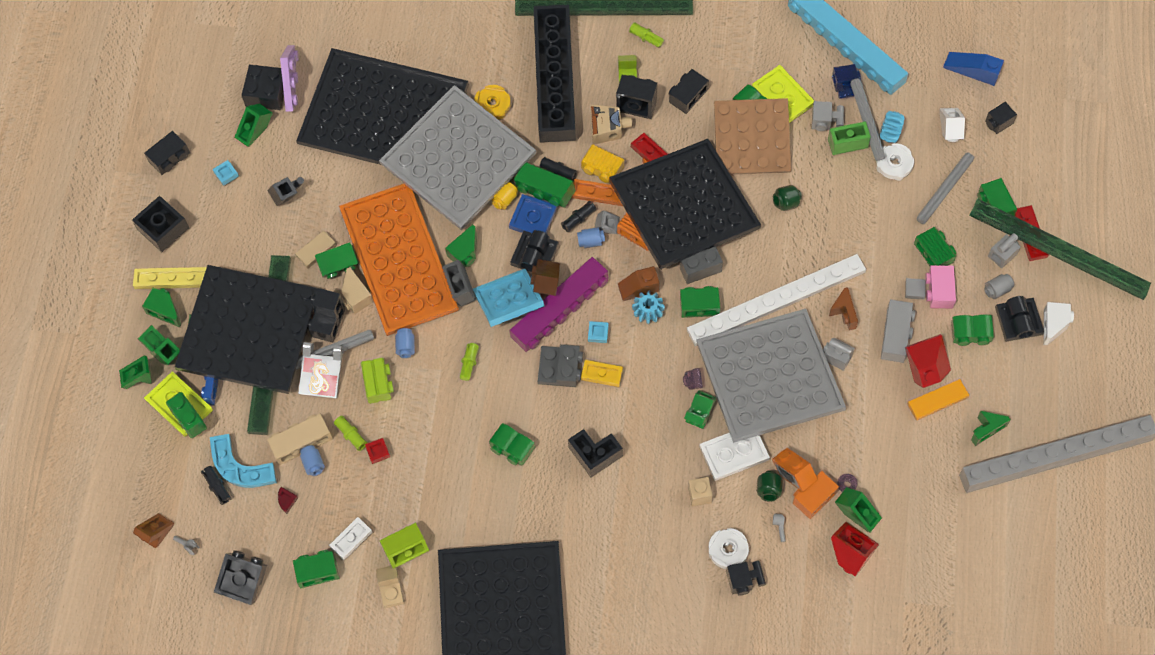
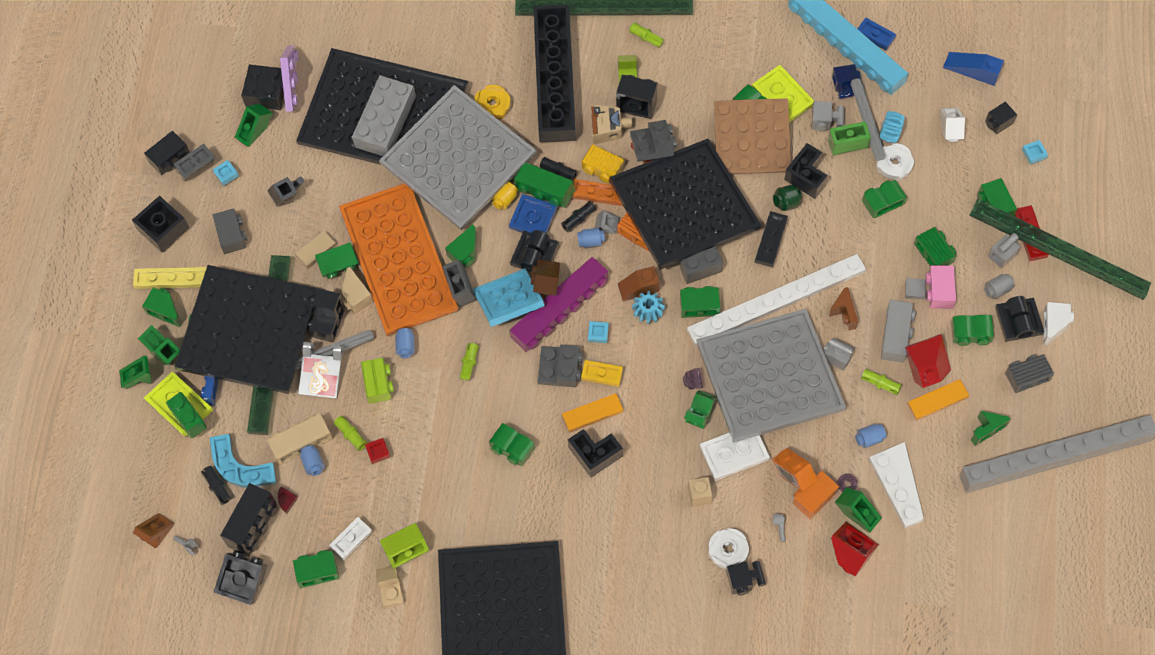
(193, 161): none -> dark grey hinge
(229, 231): none -> dark grey brick
(249, 519): none -> black brick
(384, 116): none -> light grey piece
(592, 412): none -> light orange tile
(653, 141): none -> dark grey plate
(688, 91): black brick -> none
(769, 486): dark green head -> none
(771, 239): none -> black plate
(803, 171): none -> black brick
(870, 435): none -> medium blue brick
(877, 34): none -> blue plate
(881, 381): none -> lime pin
(884, 198): none -> green brick
(898, 482): none -> white wing
(945, 188): light grey axle -> none
(1029, 373): none -> dark grey brick
(1034, 152): none -> medium azure plate

